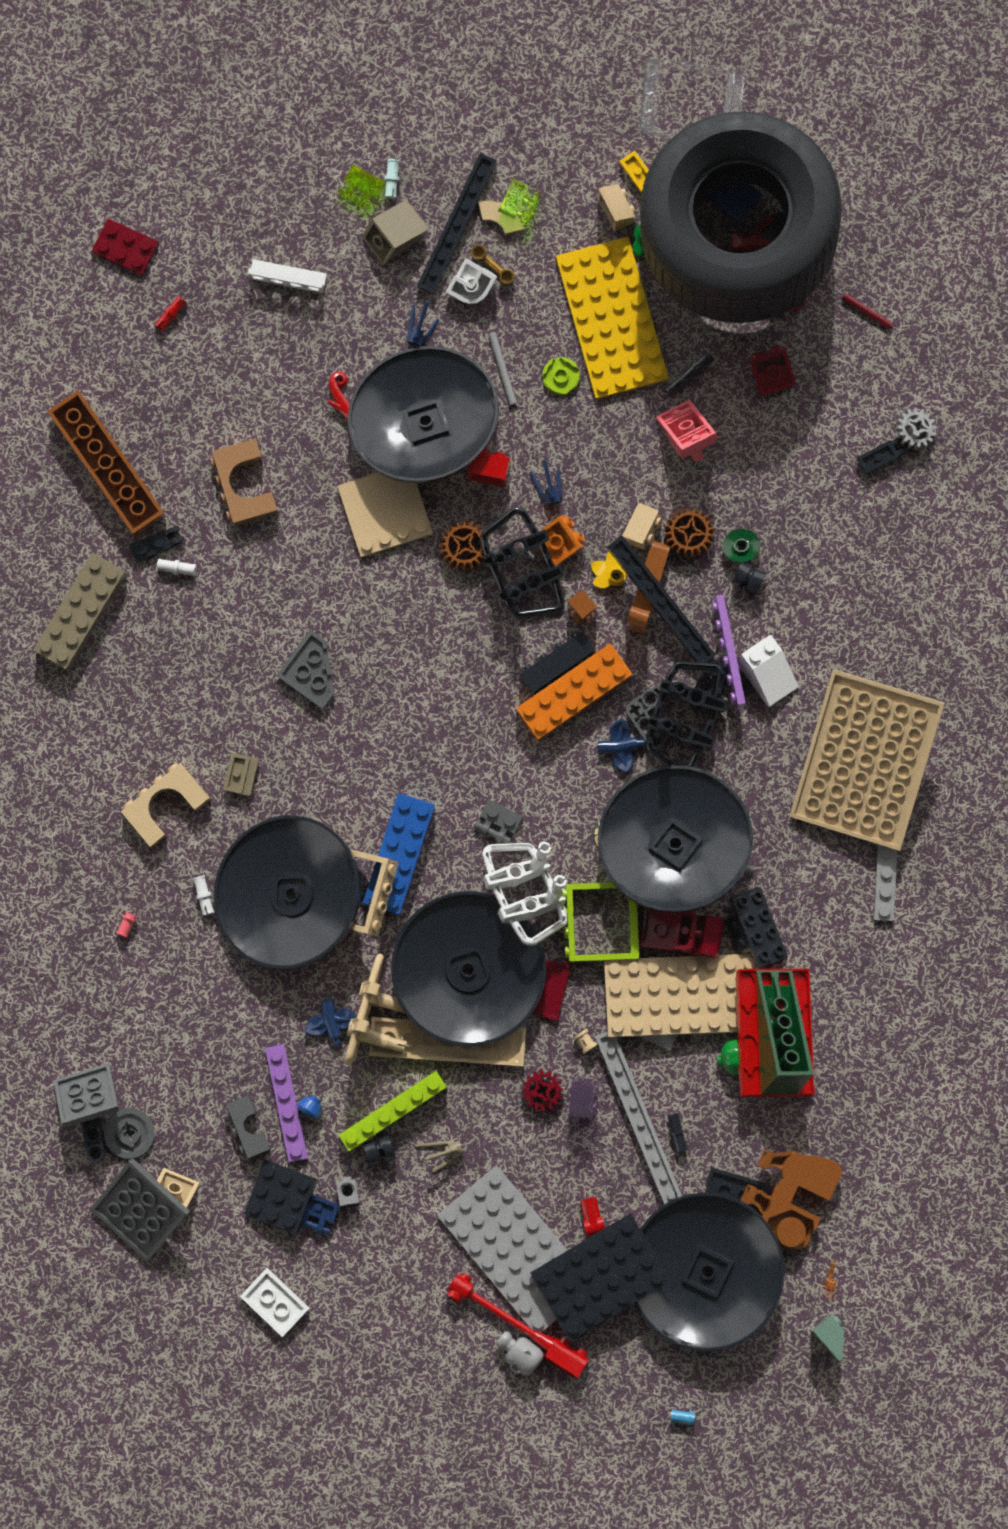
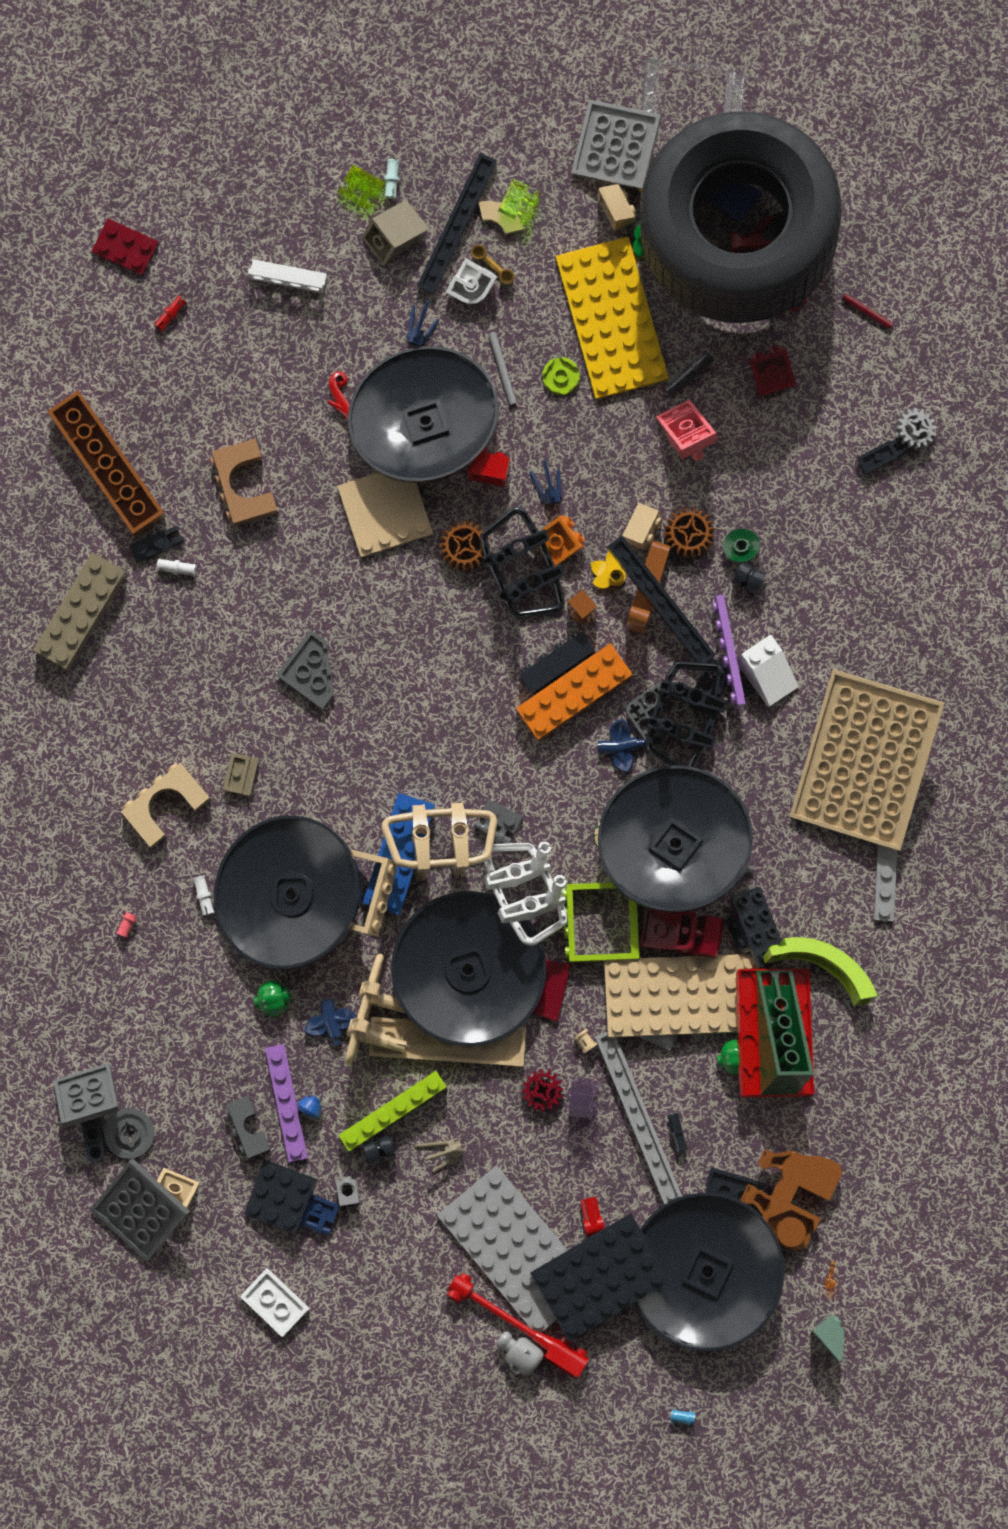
(272, 998): none -> green plant
(421, 845): none -> tan piece
(616, 144): none -> light grey plate
(830, 958): none -> lime arch

